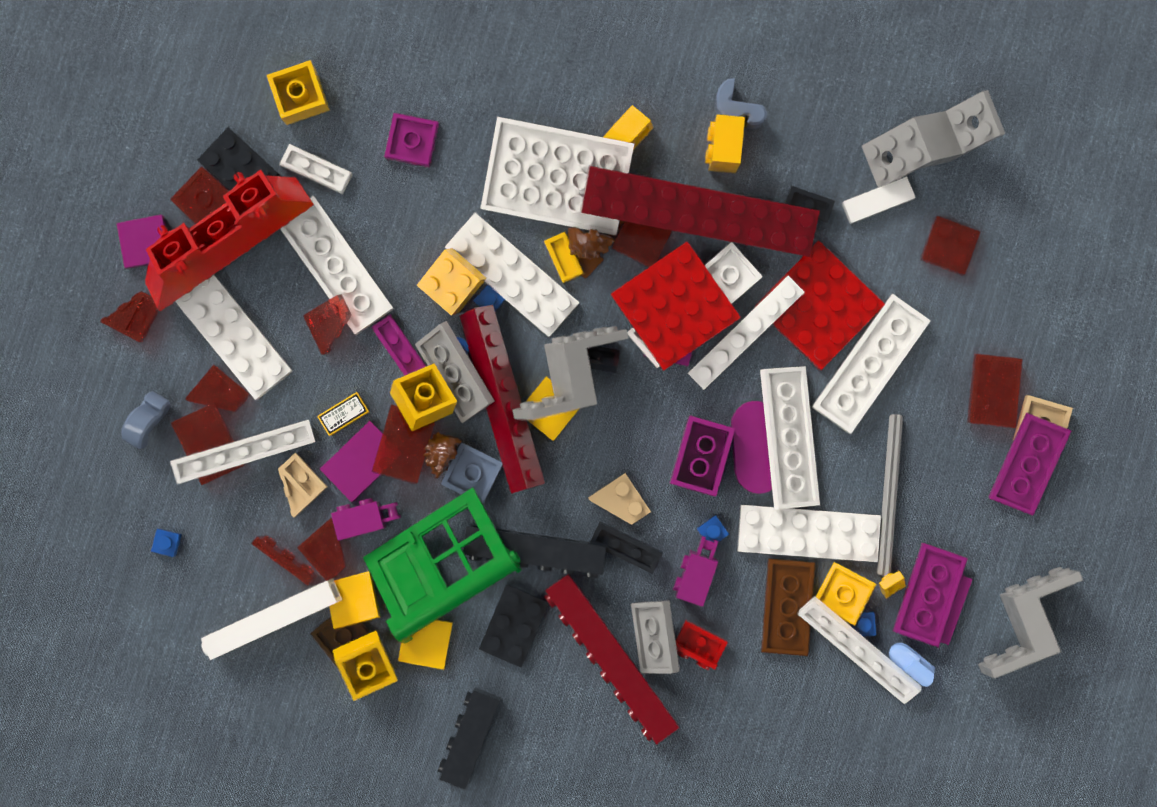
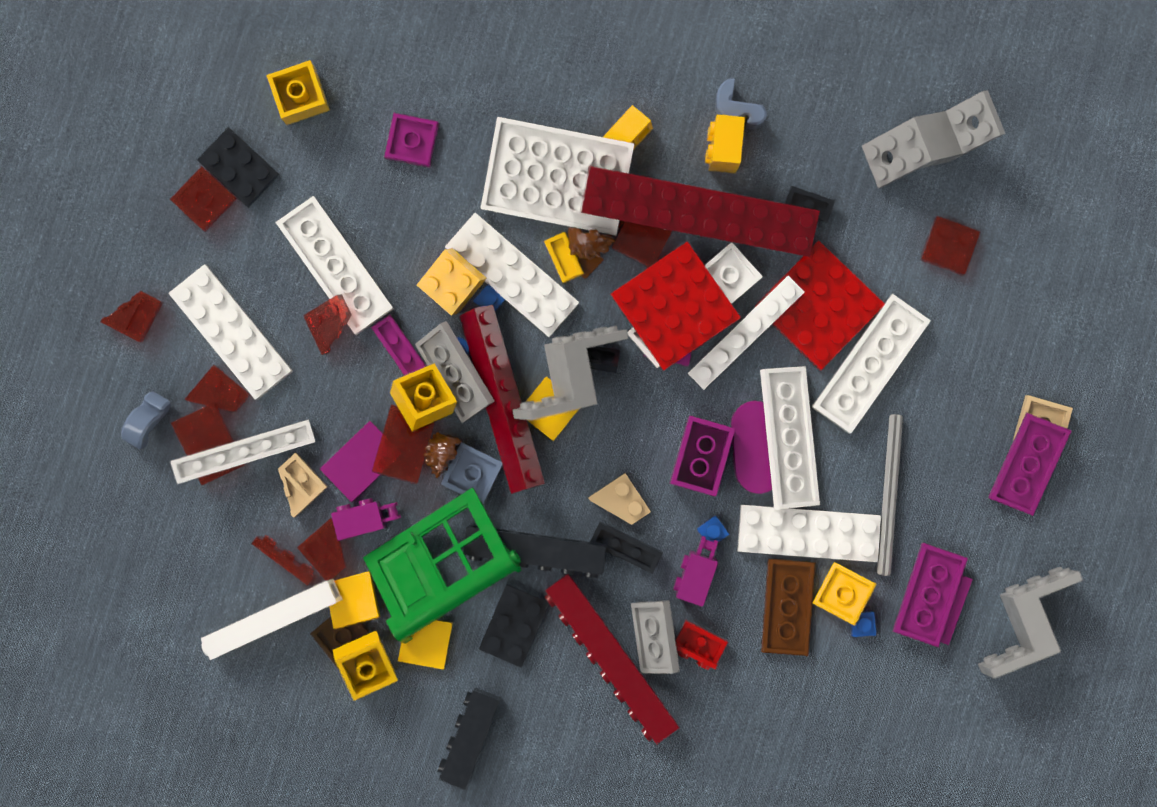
(136, 237): magenta tile -> none
(166, 542): blue plate -> none
(194, 254): red piece -> none
(316, 169): white tile -> none
(343, 414): tile -> none
(859, 650): white plate -> none
(878, 200): white tile -> none
(892, 583): yellow plate -> none
(912, 663): light blue arm -> none
(994, 391): clear red plate -> none

